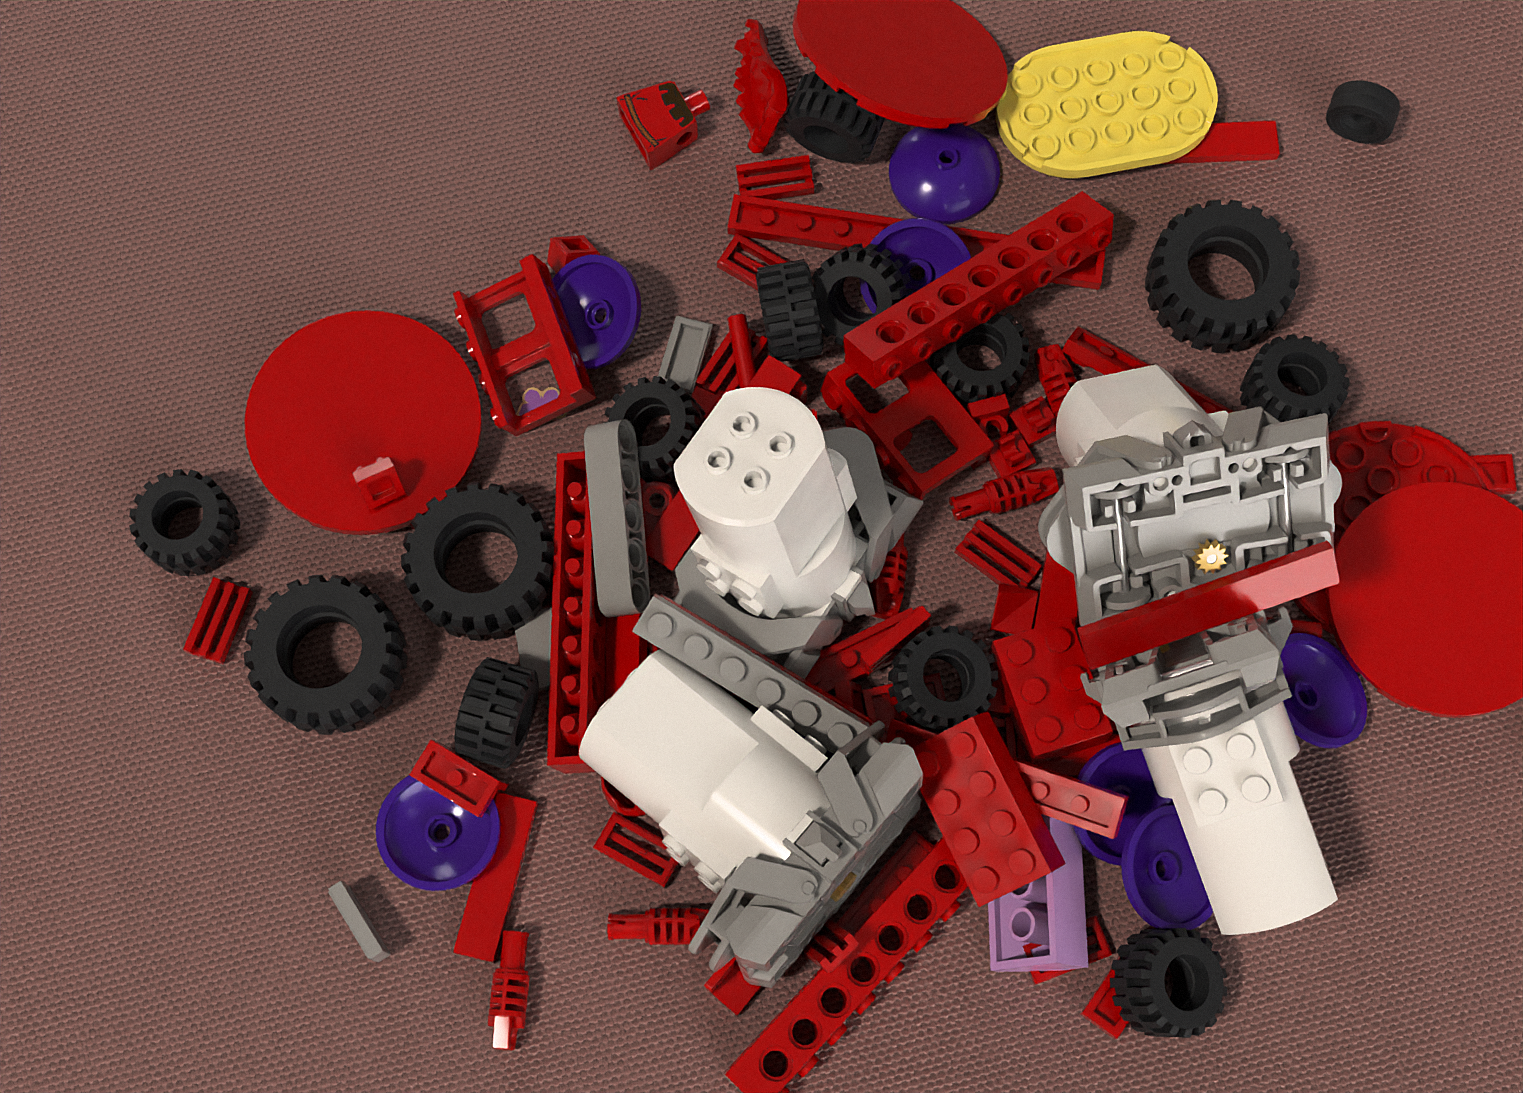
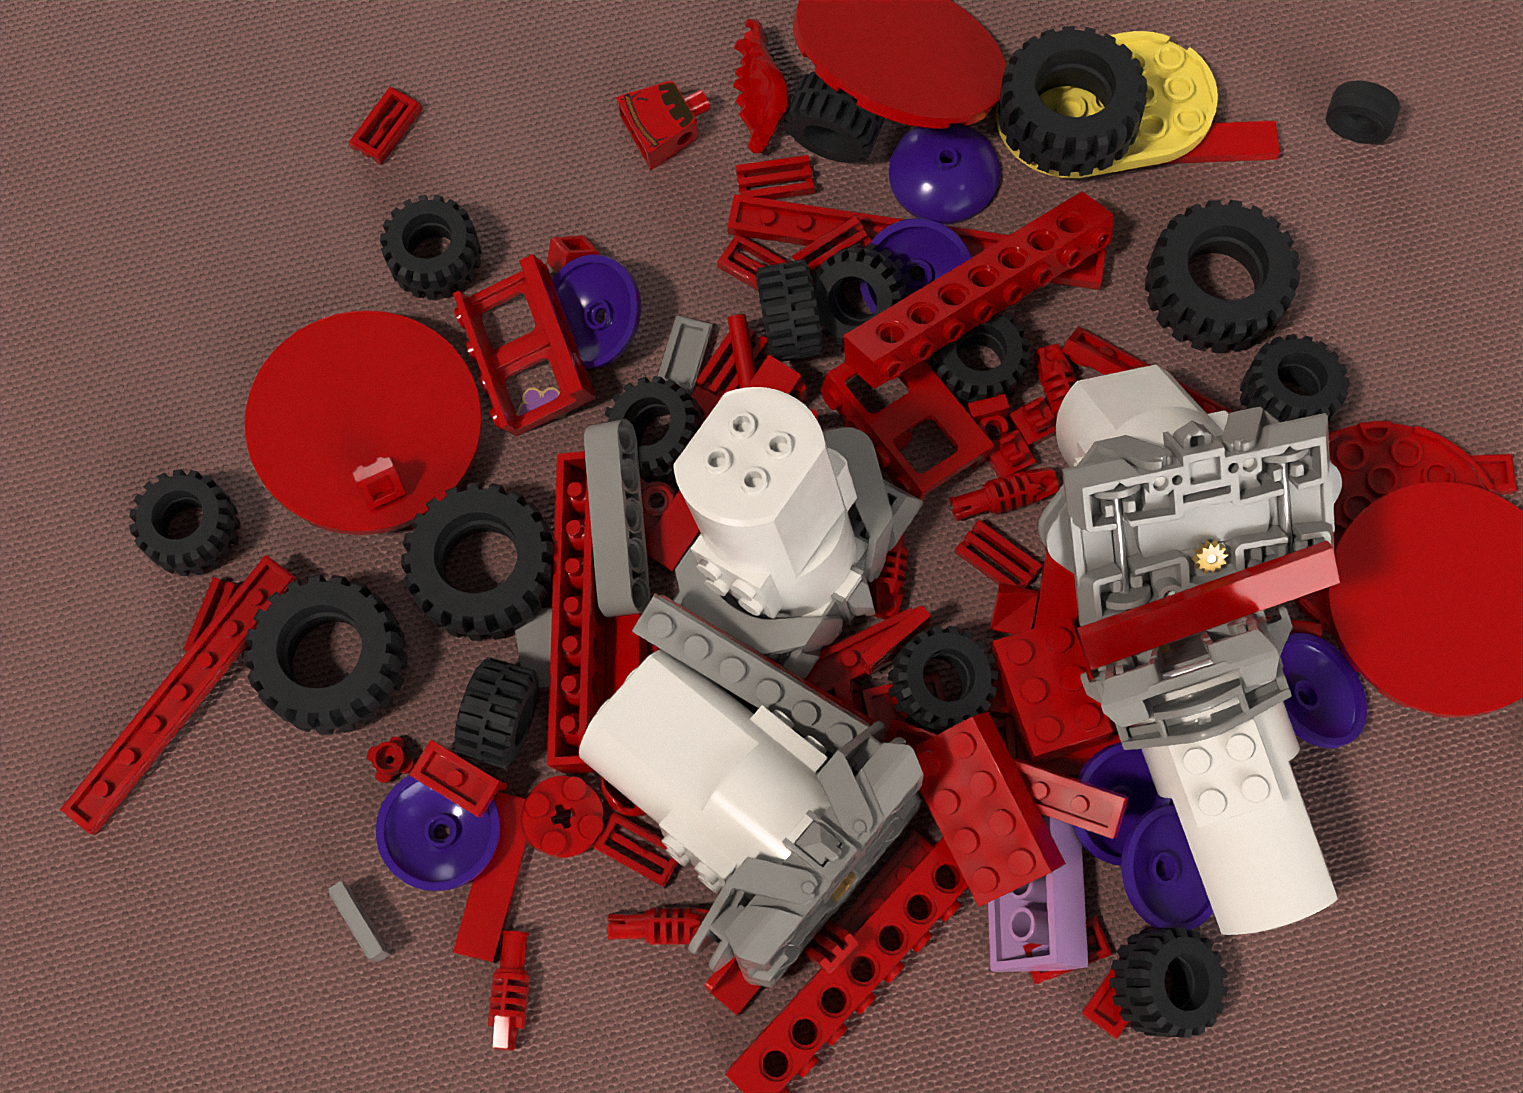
(175, 699): none -> red tile
(379, 754): none -> red plate
(397, 131): none -> red tile
(426, 220): none -> black tyre
(584, 825): none -> red plate
(861, 234): none -> red tile
(1078, 61): none -> black tyre

